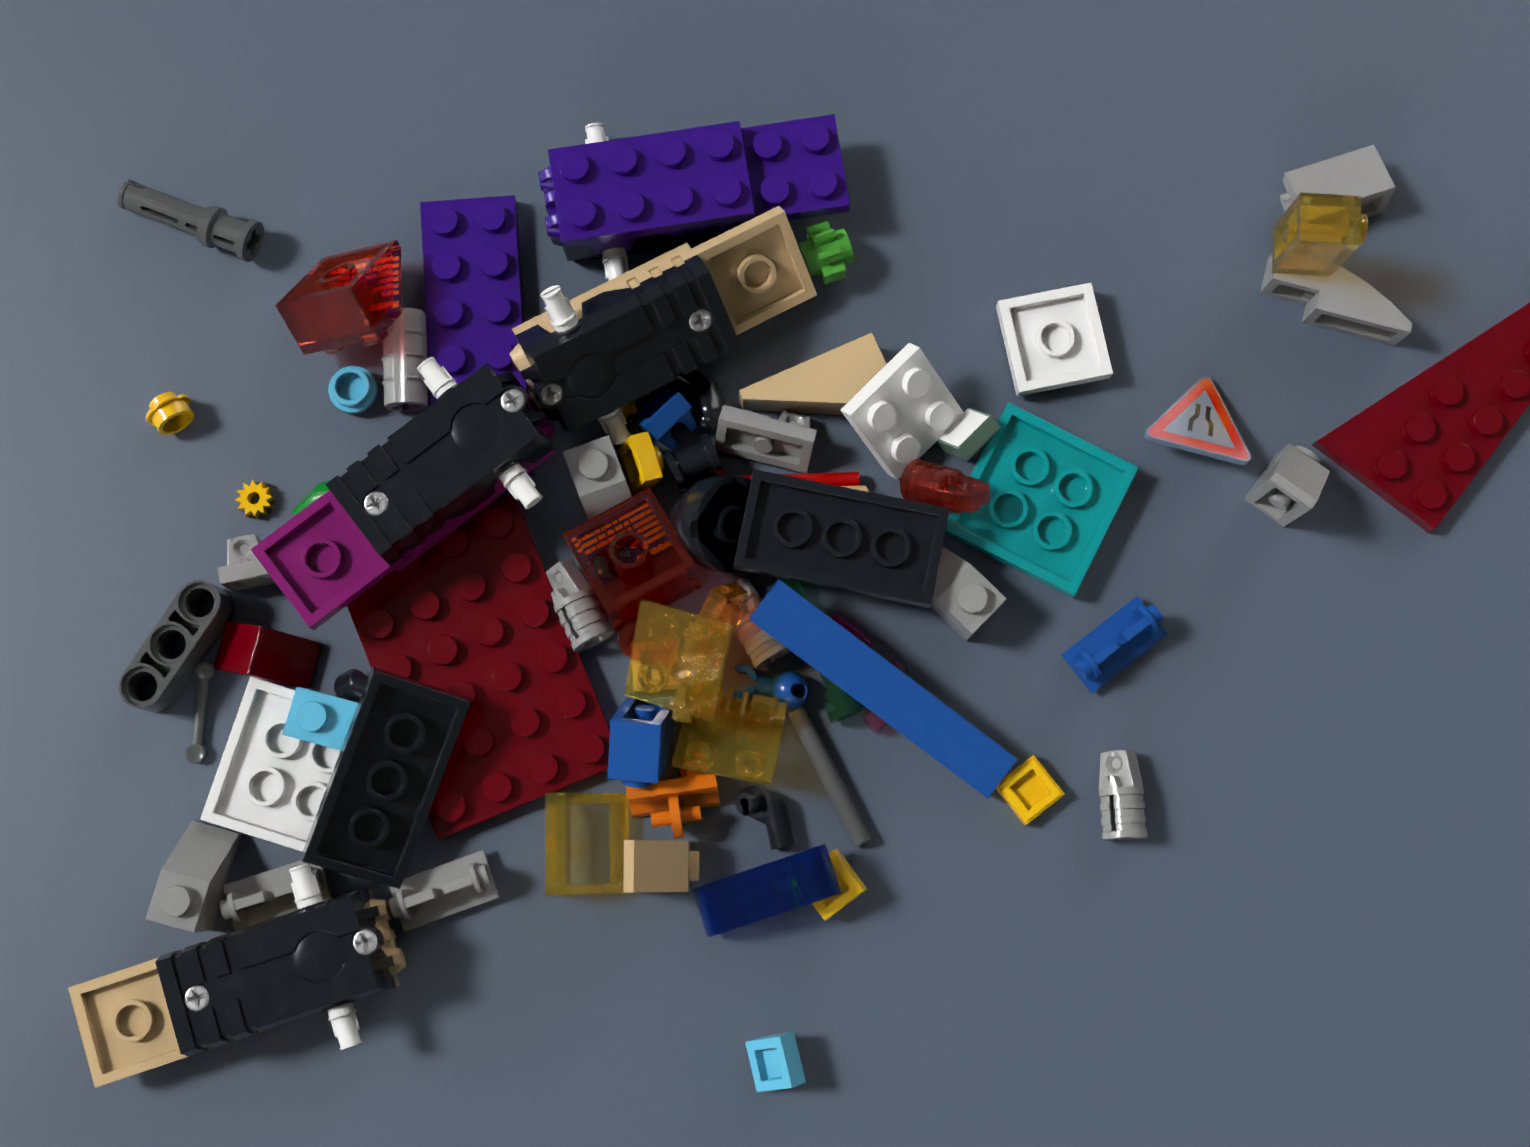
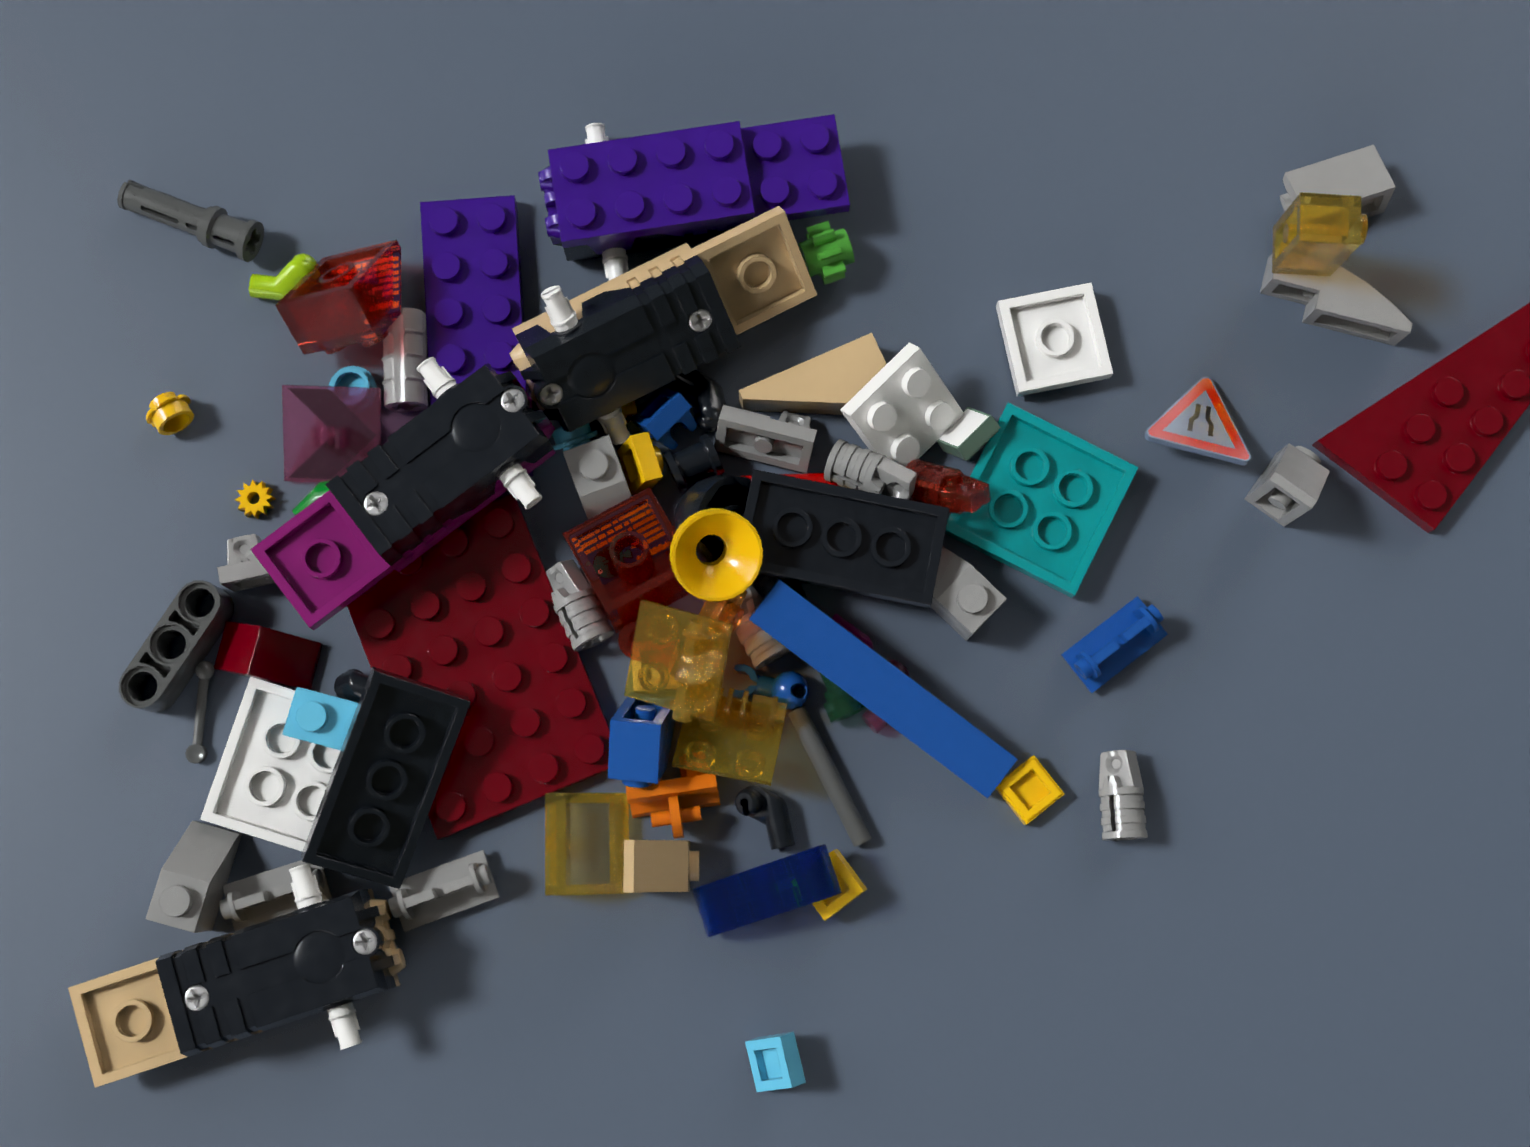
(278, 286): none -> lime arm
(328, 429): none -> clear pink piece
(569, 440): none -> medium azure plate
(732, 570): none -> yellow piece
(868, 471): none -> light grey hinge

